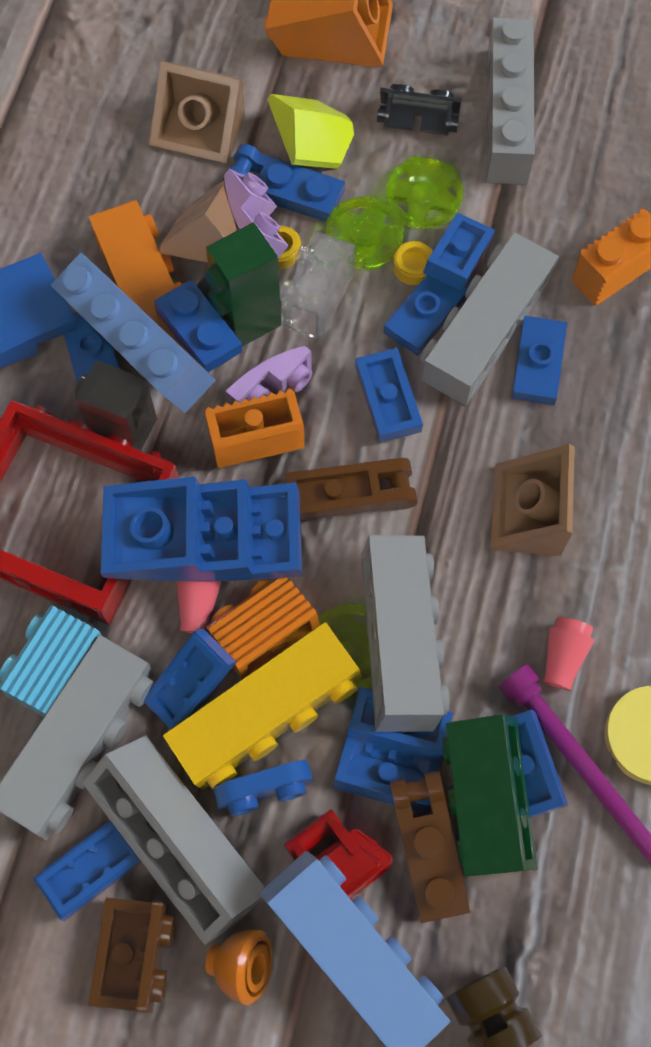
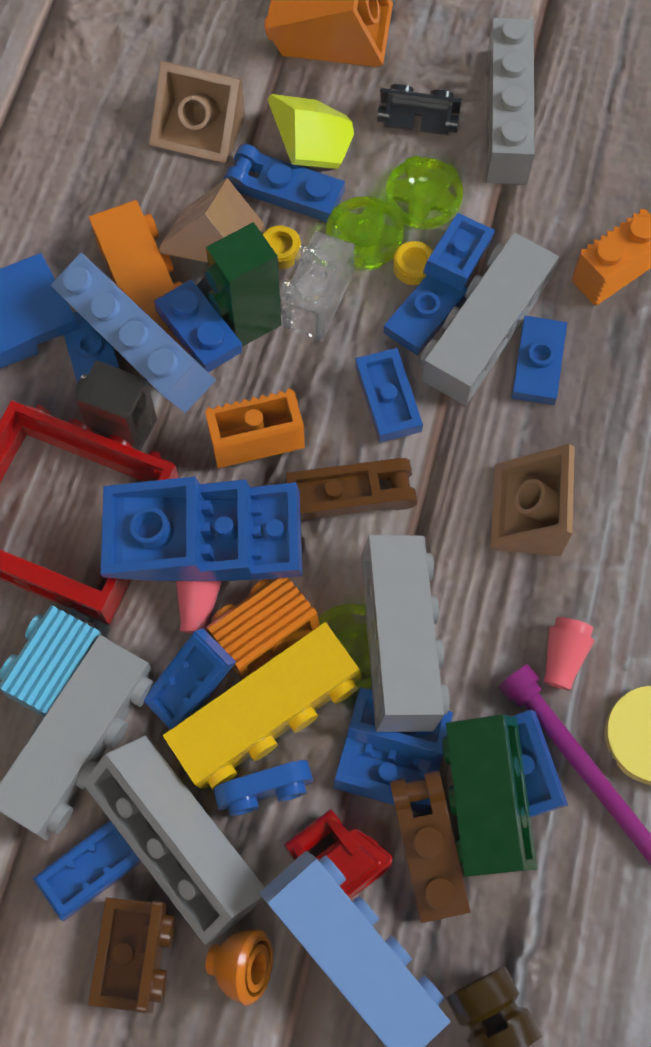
(252, 204): lavender slope -> none
(283, 371): lavender slope -> none

